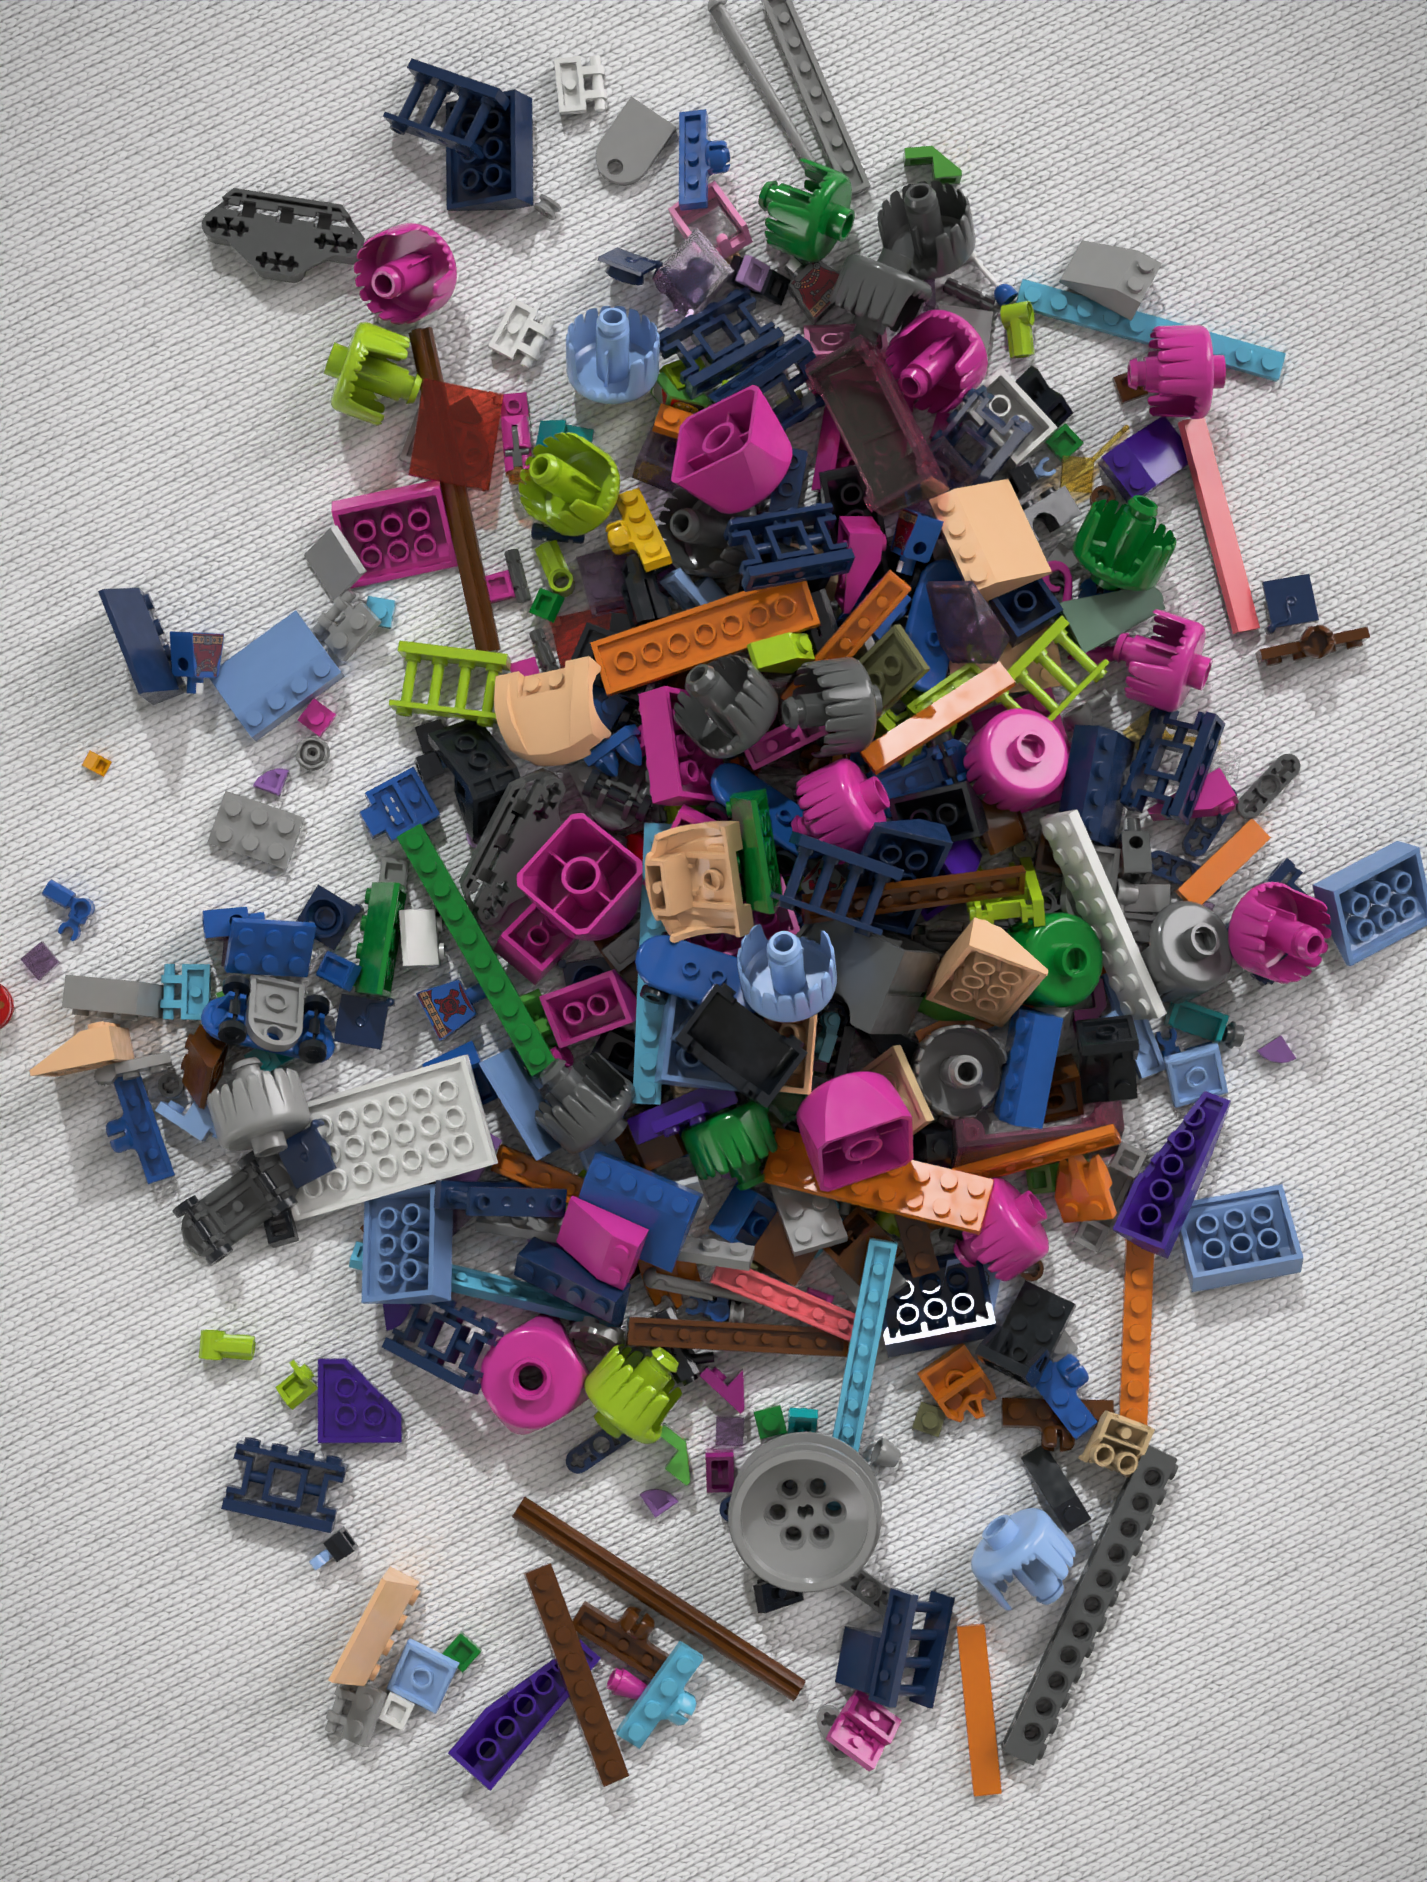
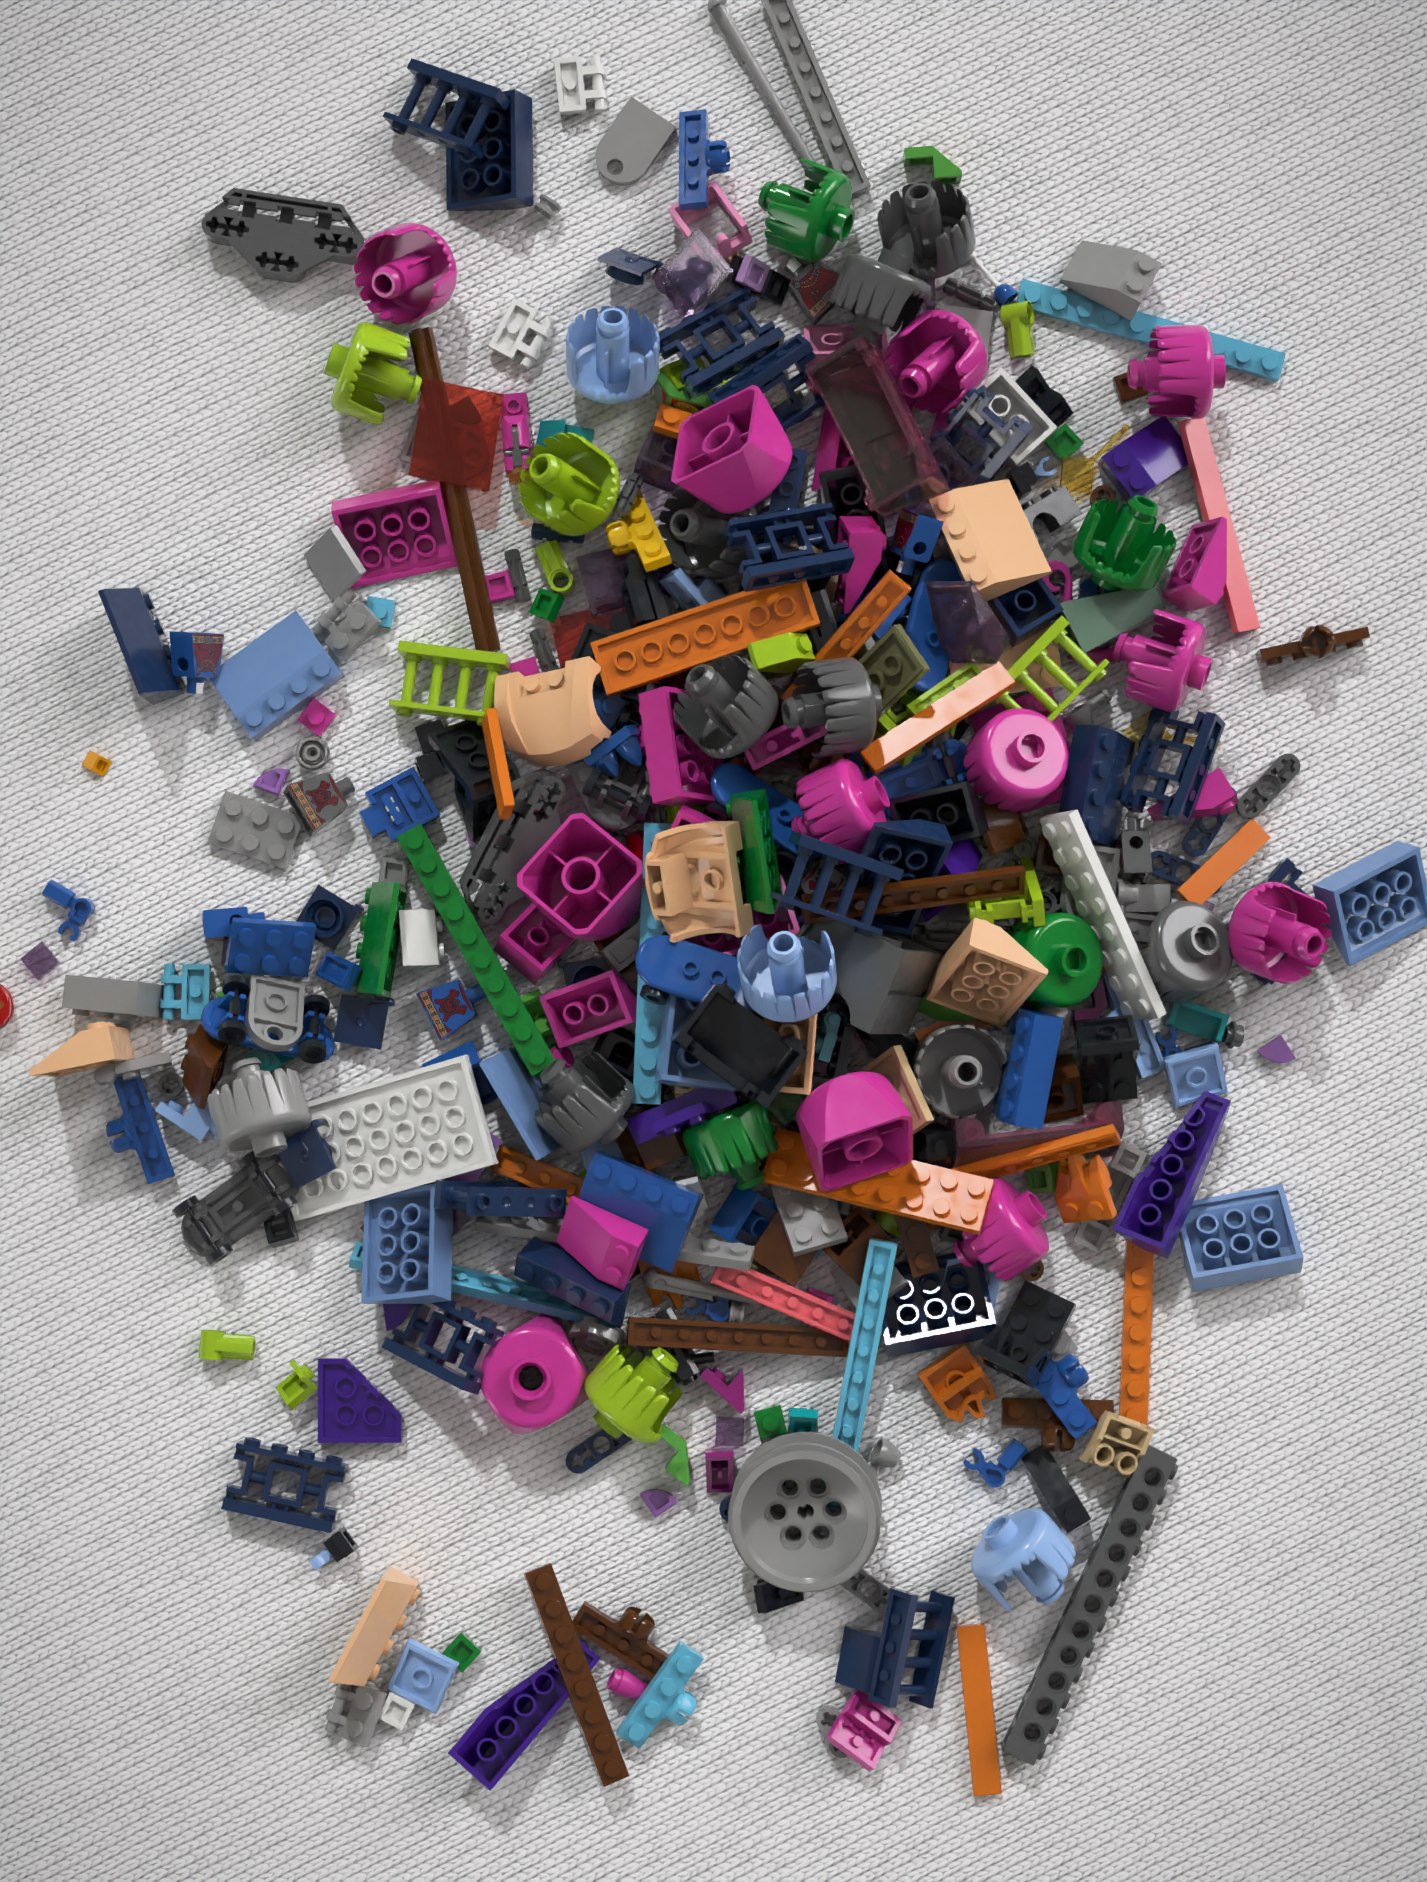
(318, 800): none -> torso
(498, 763): none -> orange tile
(628, 495): none -> dark grey axle
(659, 1599): reddish brown axle -> none
(929, 1419): olive plate -> none
(1008, 1459): none -> blue bar
(1200, 567): none -> dark pink slope
(1289, 602): dark blue hat -> none

